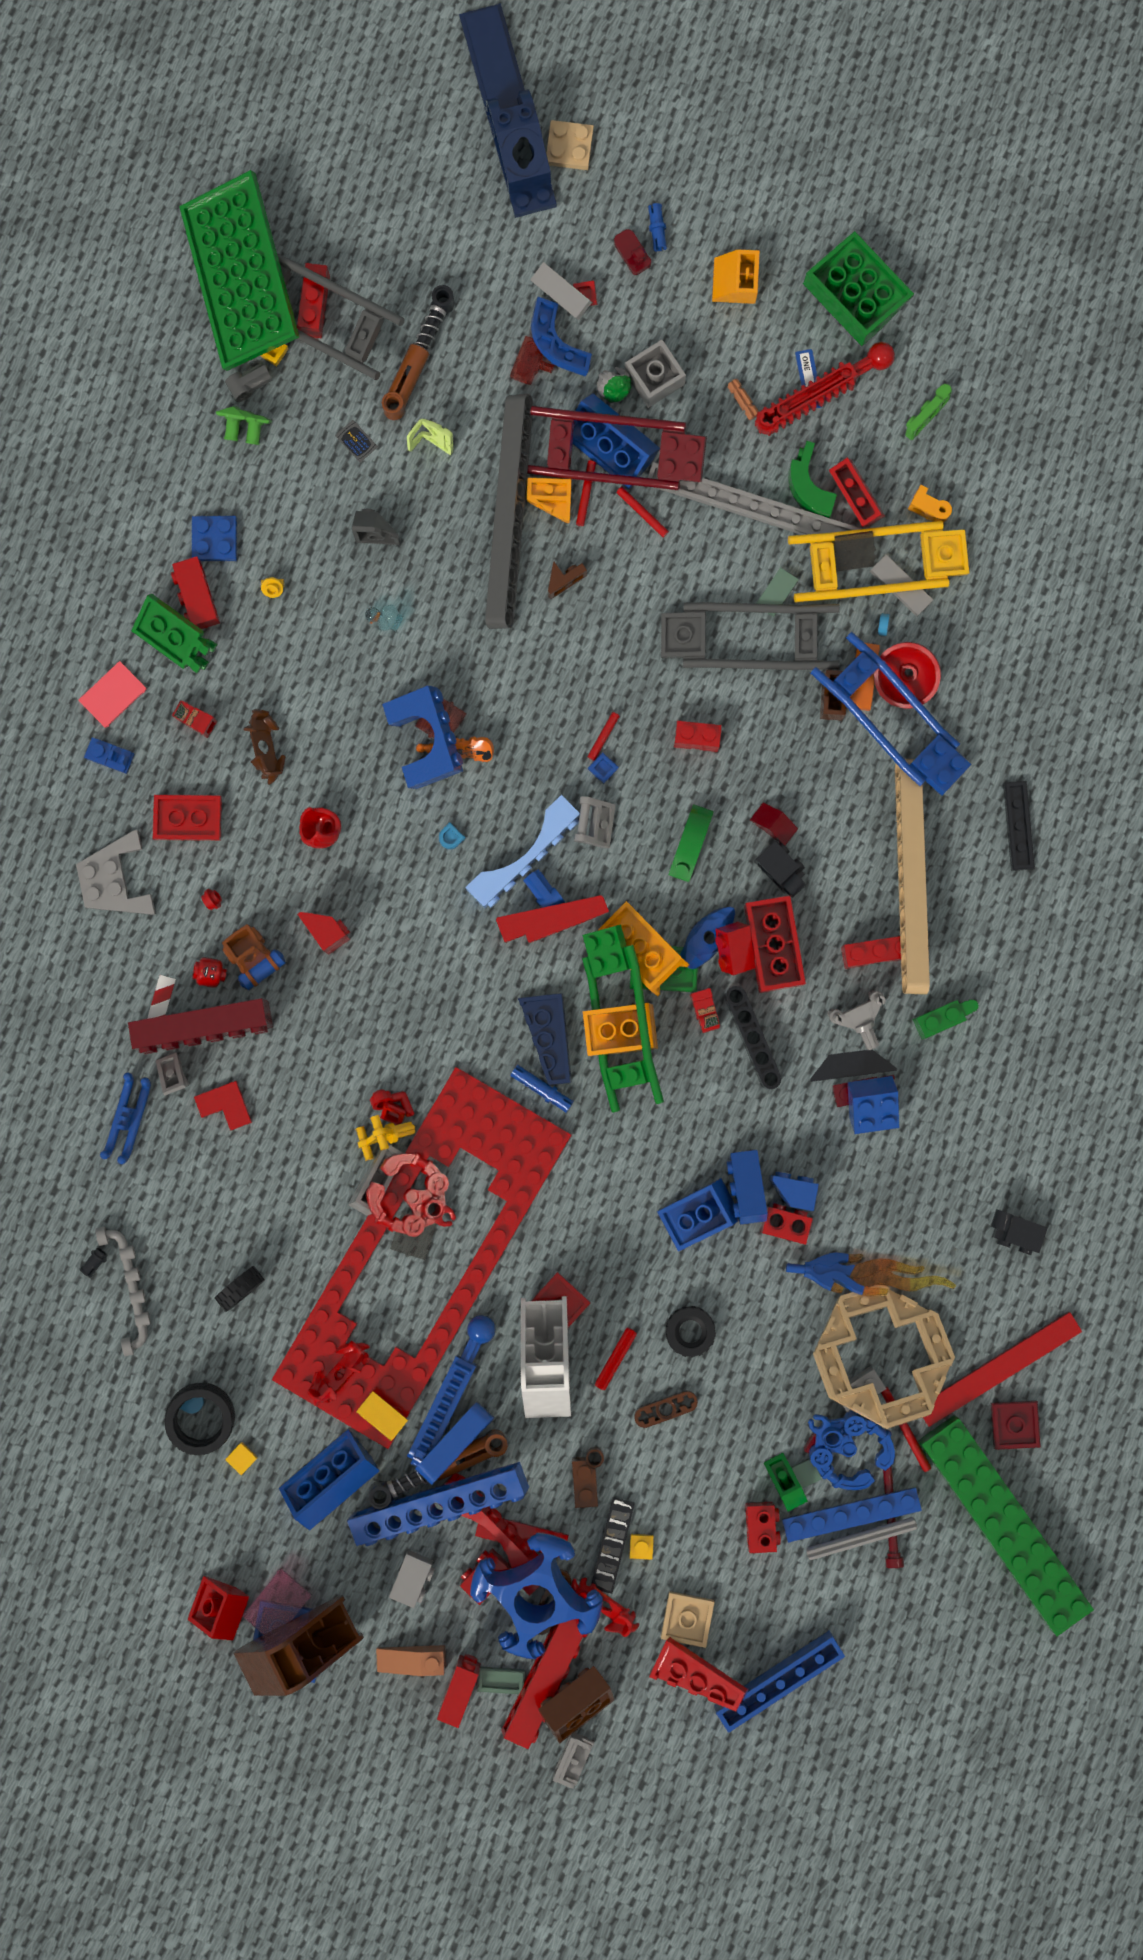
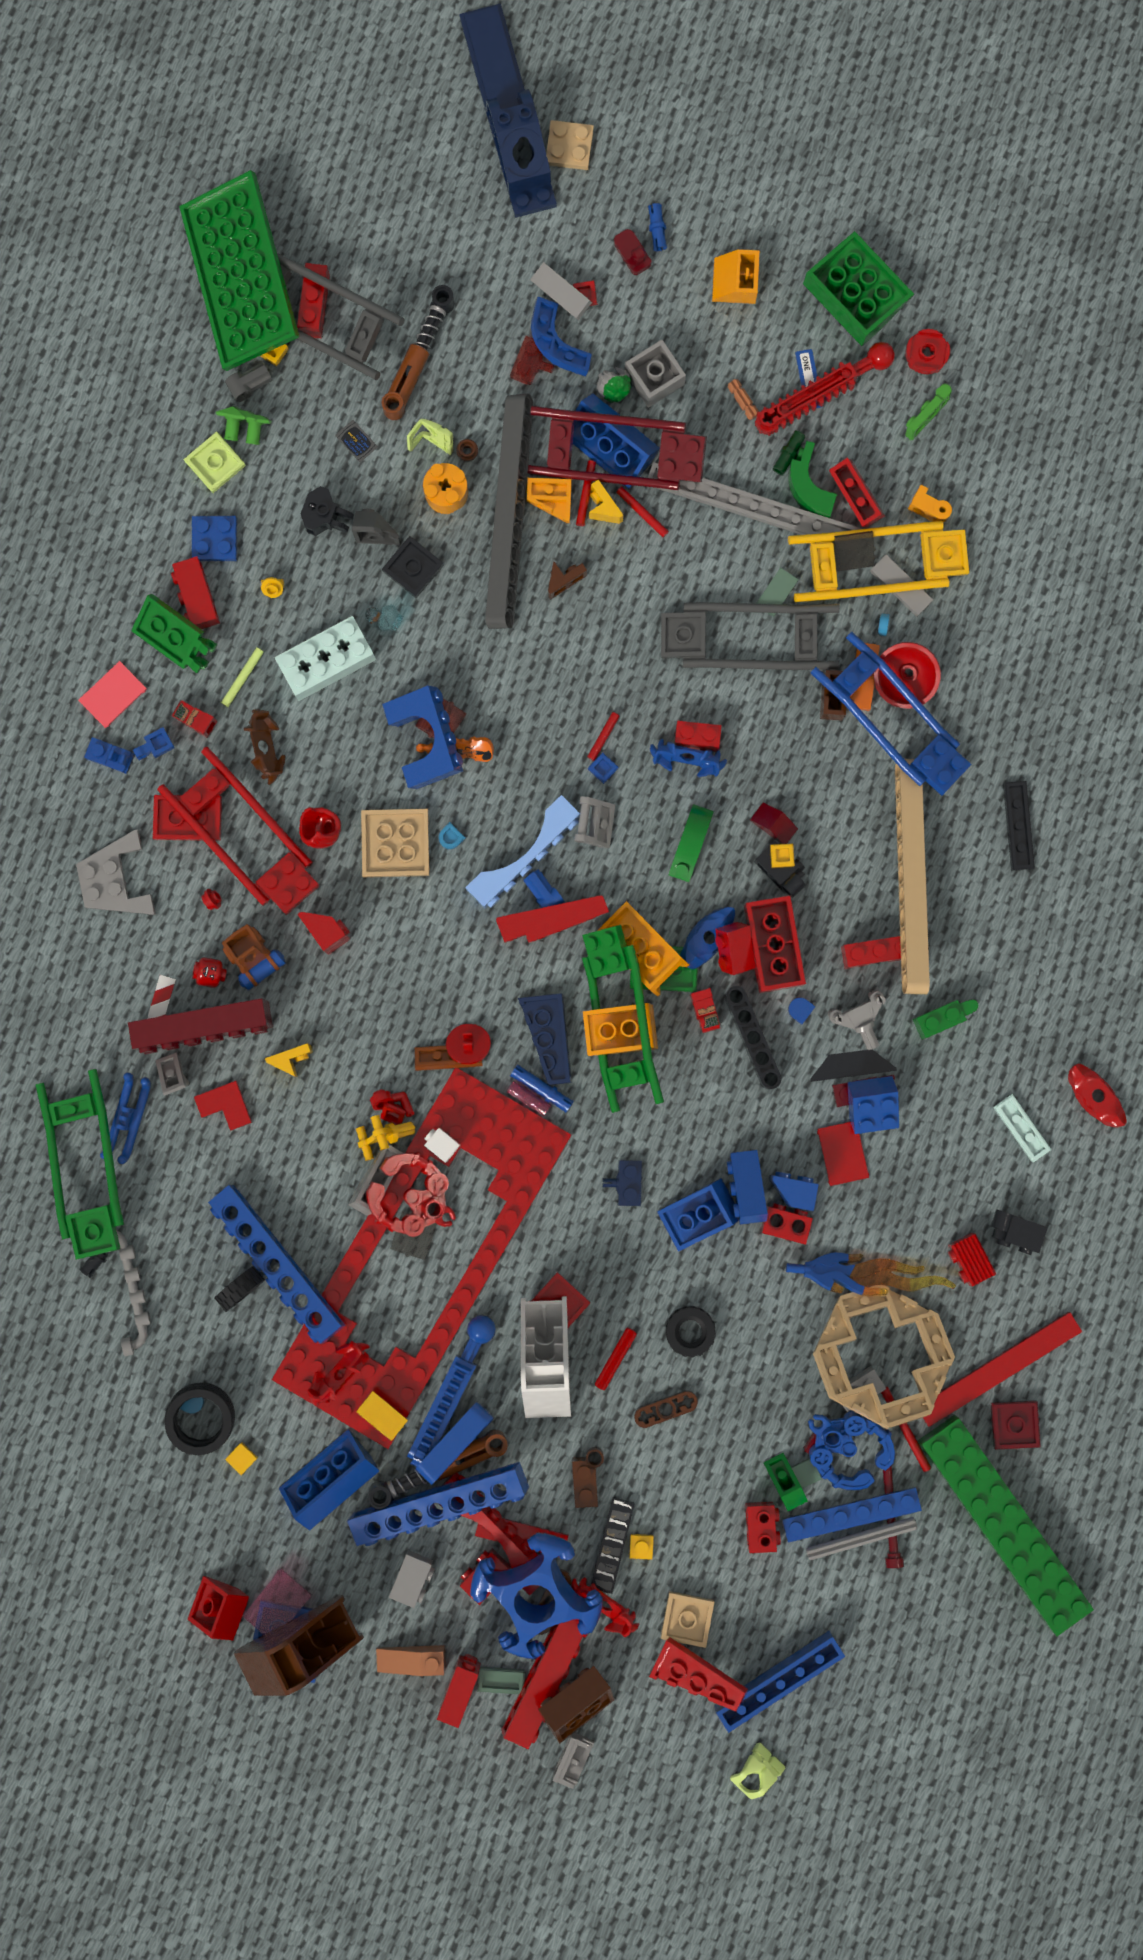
(93, 1229): none -> green plate
(156, 743): none -> blue plate
(214, 462): none -> yellowish green tile
(240, 680): none -> yellowish green bar
(260, 1232): none -> blue brick
(284, 1059): none -> yellow slope
(287, 880): none -> red plate
(320, 672): none -> light aqua brick
(325, 513): none -> black hinge
(395, 843): none -> tan plate
(412, 567): none -> black plate
(437, 1058): none -> dark orange tile
(439, 477): none -> light orange brick
(441, 1144): none -> white brick
(467, 443): none -> reddish brown plate
(468, 1044): none -> red piece
(528, 1098): none -> clear pink pin
(607, 509): none -> yellow slope
(627, 1183): none -> dark blue plate
(705, 759): none -> blue piece
(759, 1763): none -> yellowish green piece
(782, 855): none -> yellow tile
(788, 452): none -> dark green pin
(800, 1009): none -> blue tile
(842, 1154): none -> red piece
(918, 343): none -> red plate
(971, 1259): none -> red brick
(1022, 1128): none -> light aqua tile
(1084, 1082): none -> red piece

